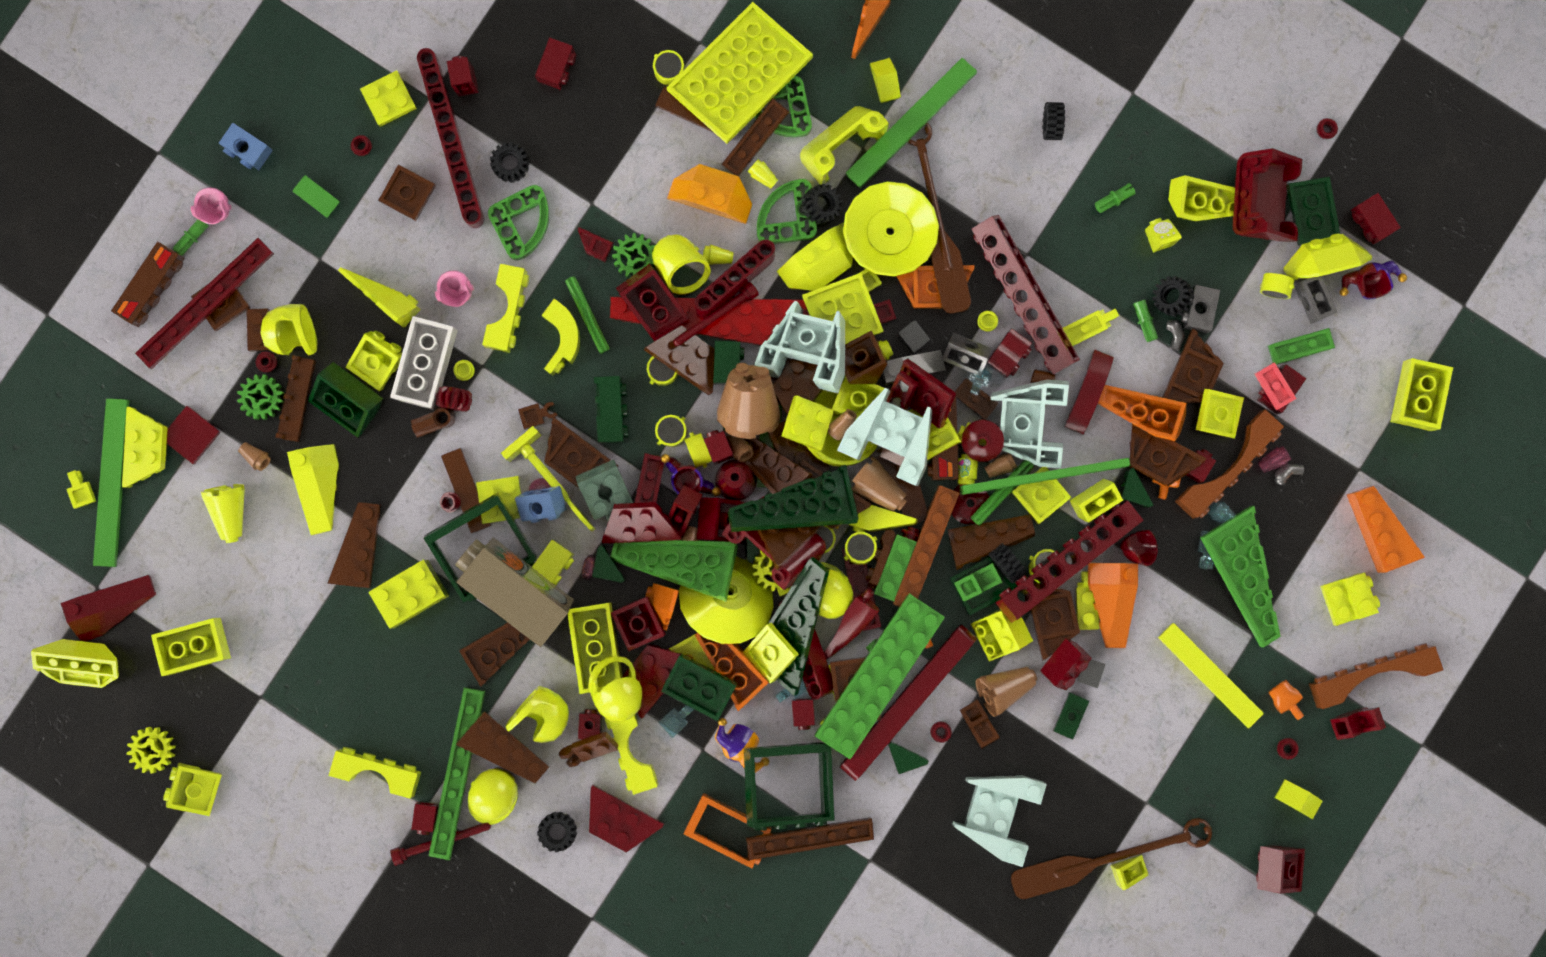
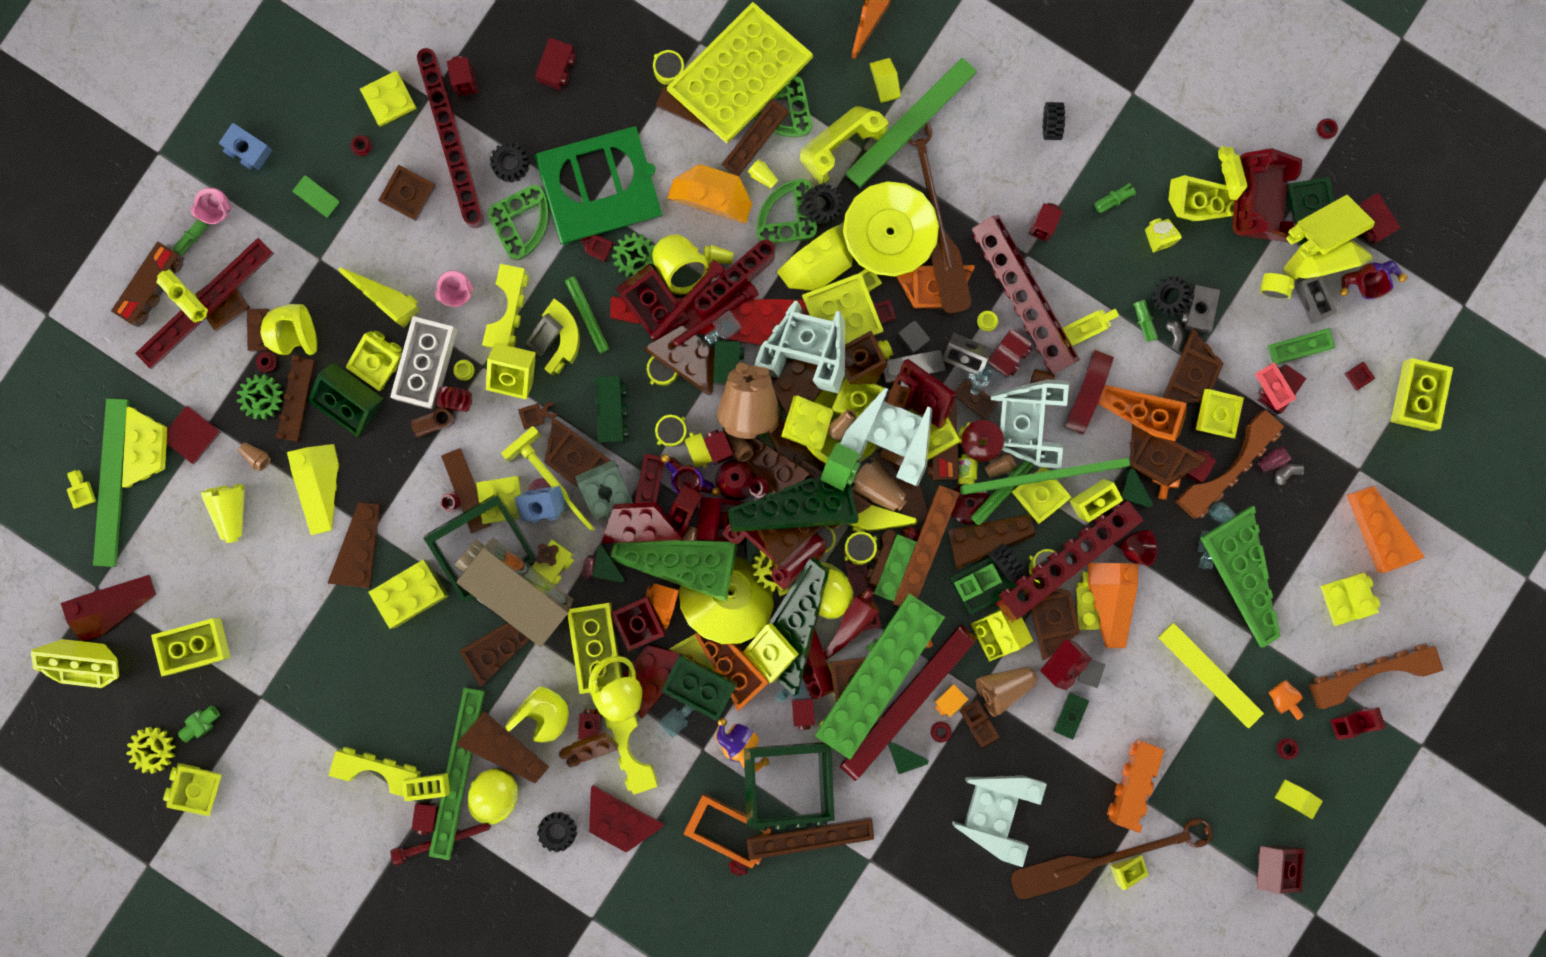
(182, 296): none -> neon yellow piece
(198, 723): none -> bright green axle
(444, 785): none -> neon yellow slope
(510, 371): none -> neon yellow brick
(544, 335): none -> flat silver tile
(552, 550): none -> reddish brown plate
(590, 218): none -> green door
(714, 271): none -> dark red piece
(725, 326): none -> clear light blue plate
(738, 868): none -> dark red plate
(754, 487): none -> dark red plate
(841, 467): none -> bright green brick
(898, 395): none -> reddish brown plate
(950, 700): none -> light orange brick
(1045, 221): none -> dark red brick
(1135, 785): none -> orange wedge
(1232, 172): none -> neon yellow hinge
(1330, 227): none -> neon yellow tile
(1359, 376): none -> dark red tile

